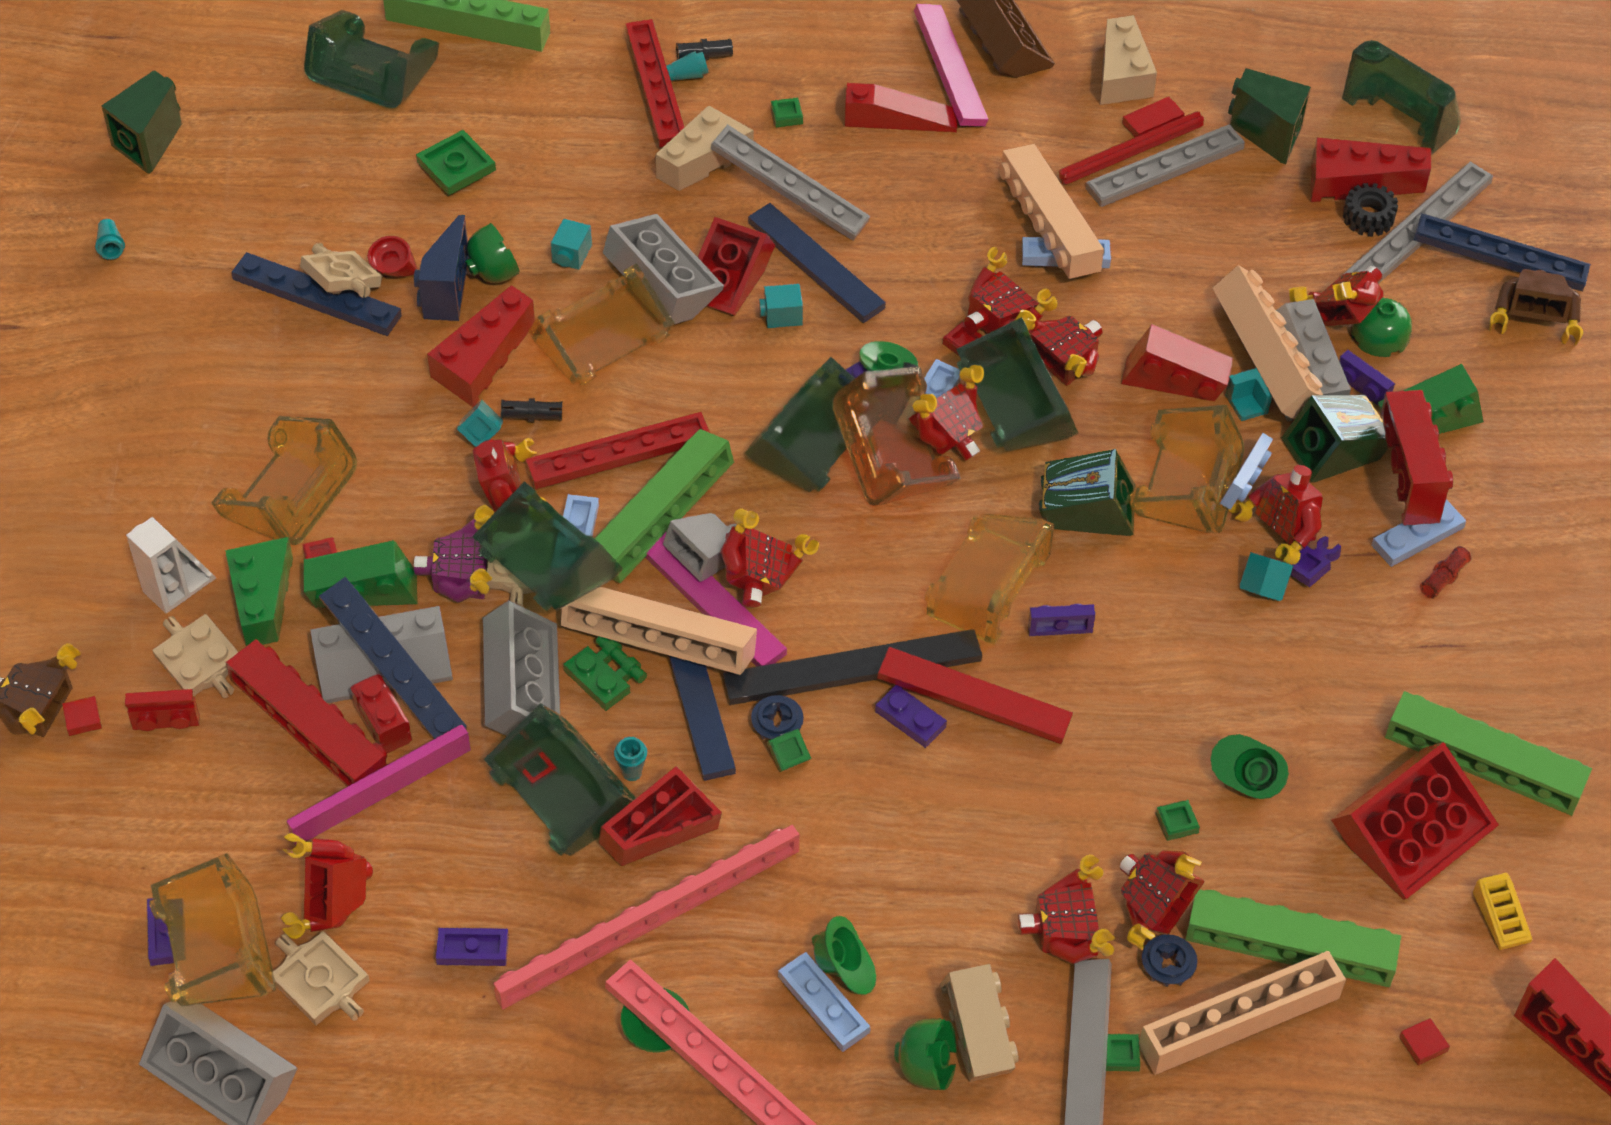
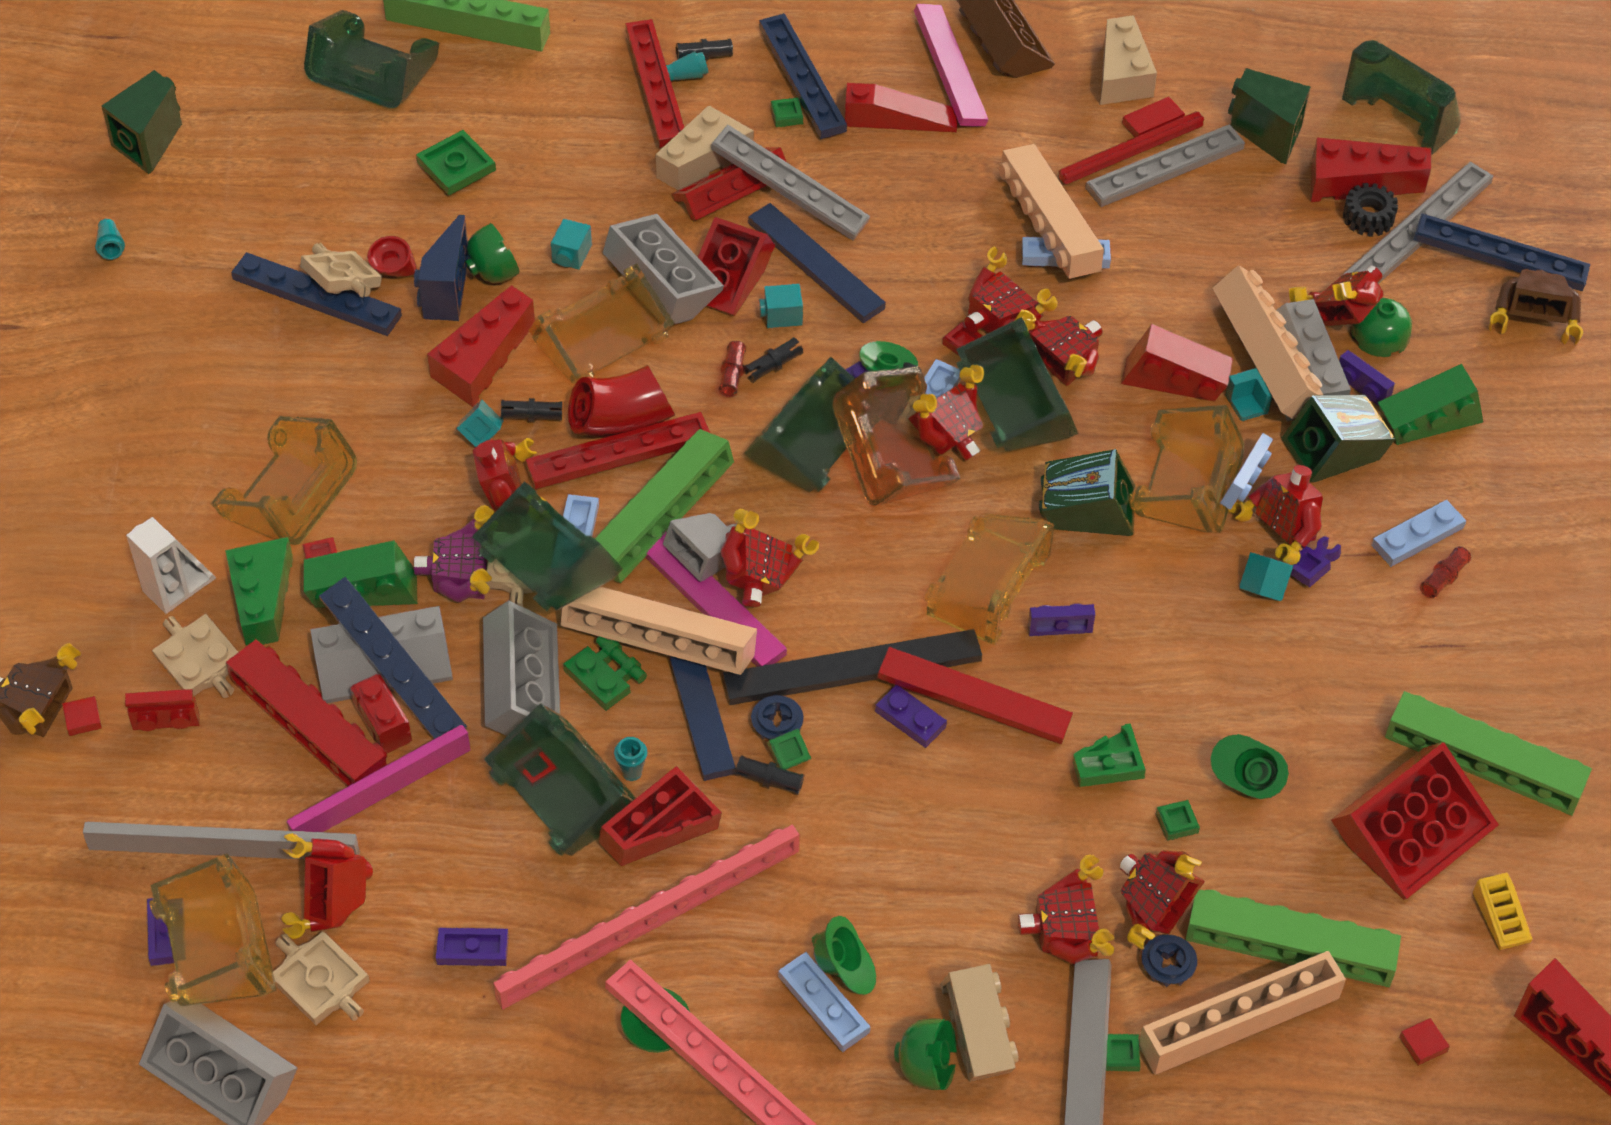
(201, 840): none -> light grey tile
(617, 403): none -> red brick
(720, 189): none -> red fence
(732, 369): none -> clear red pin
(769, 775): none -> black pin
(773, 359): none -> black pin
(802, 76): none -> dark blue plate
(1110, 760): none -> green wing
(1416, 456): red wedge -> none

